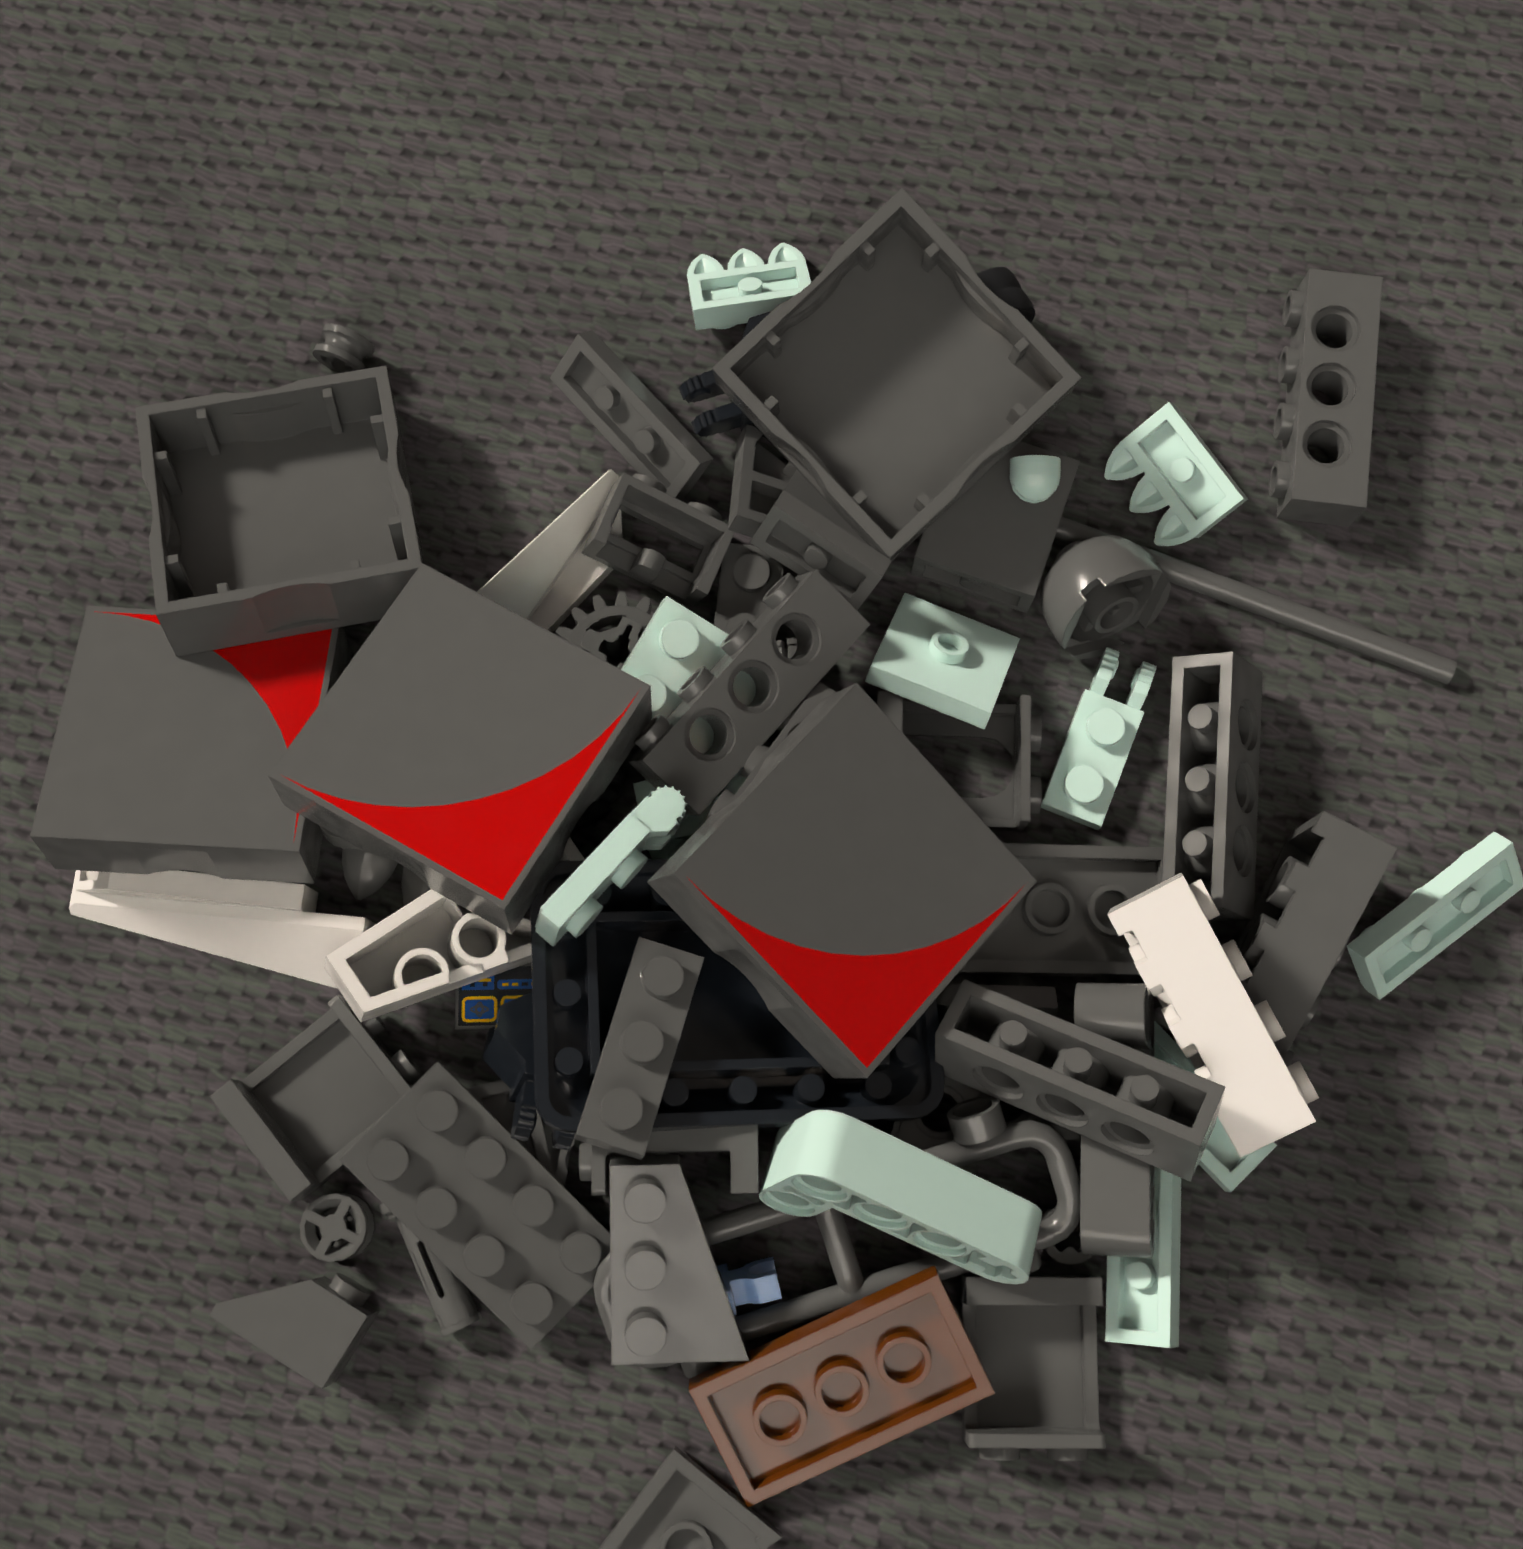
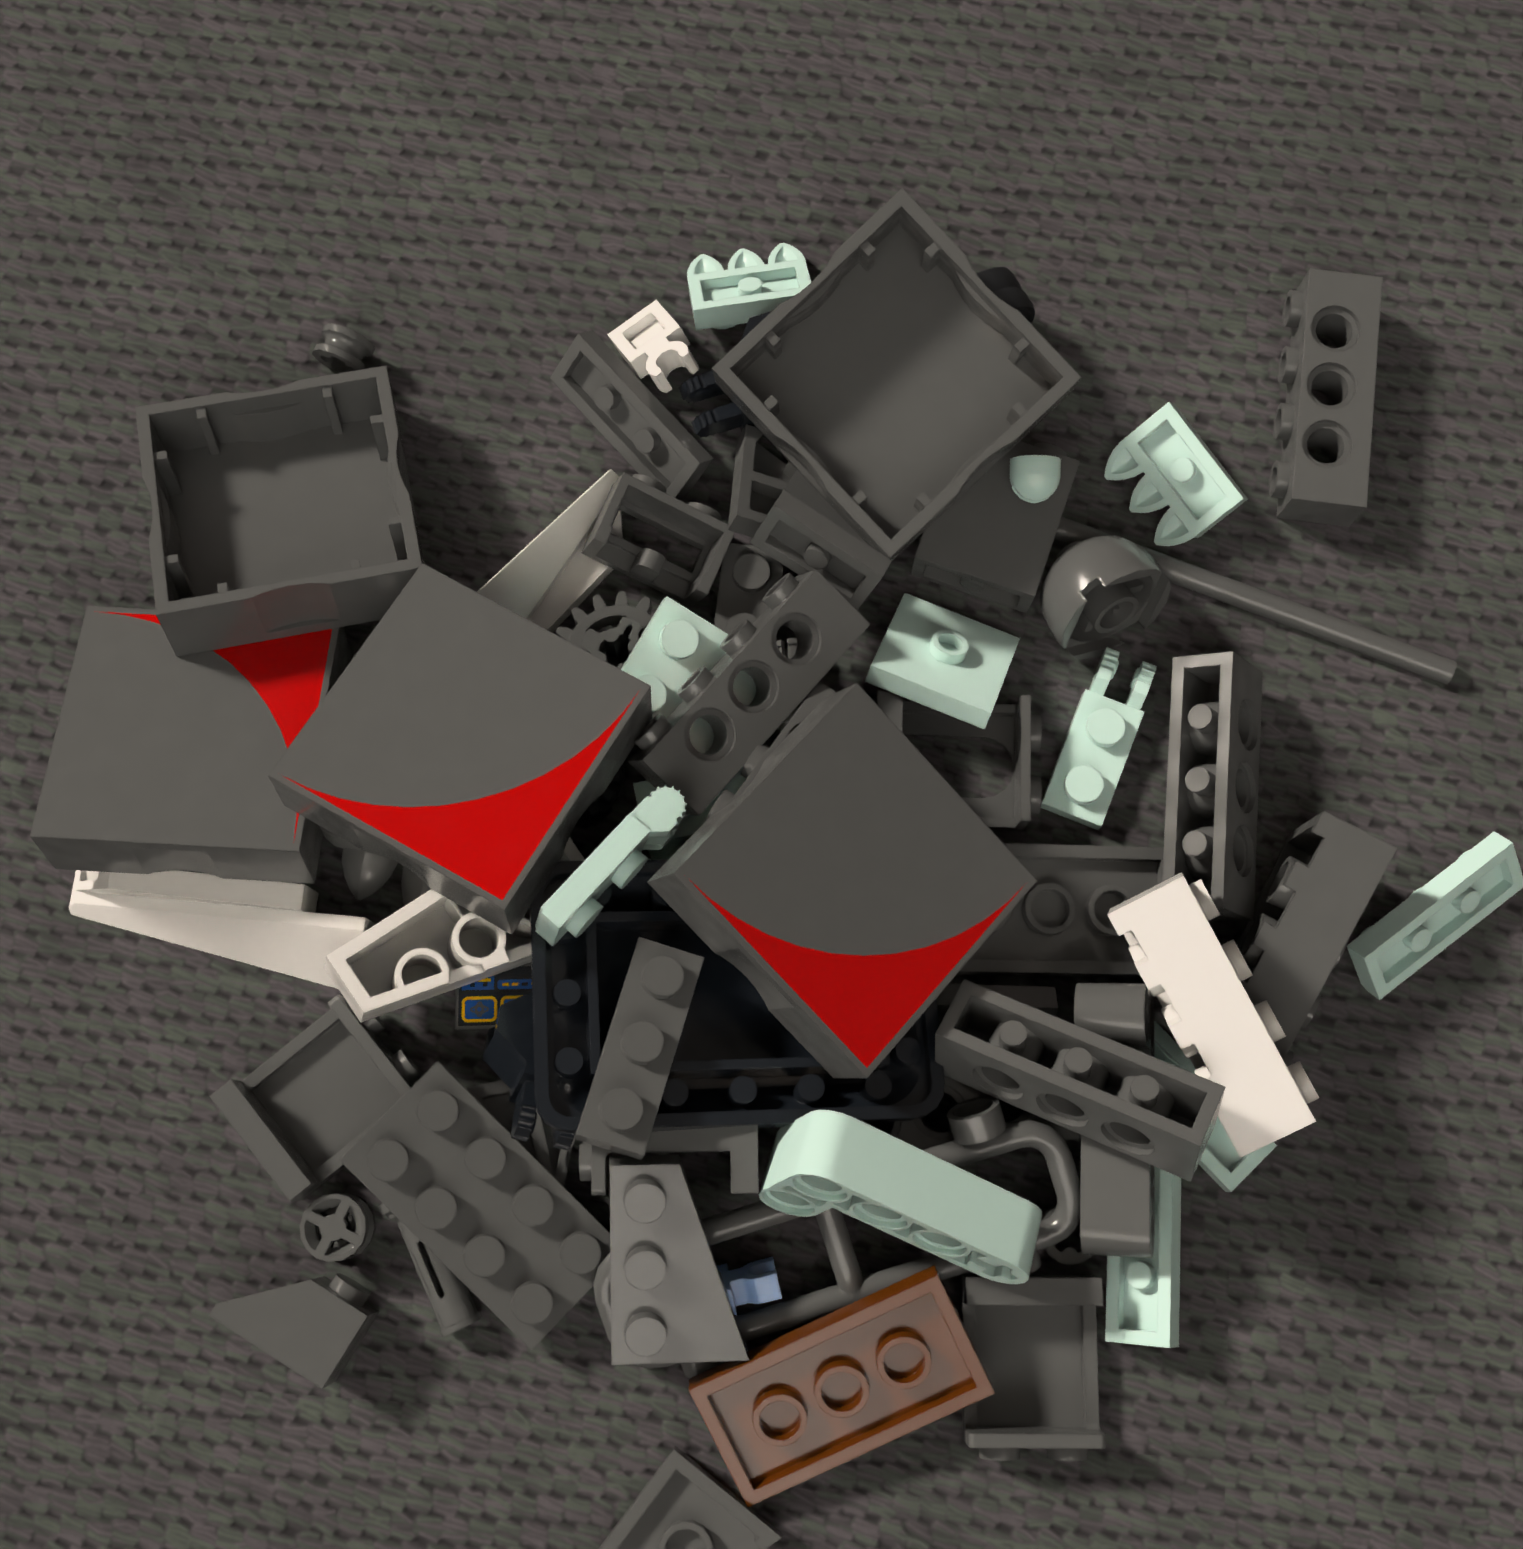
(653, 345): none -> white plate

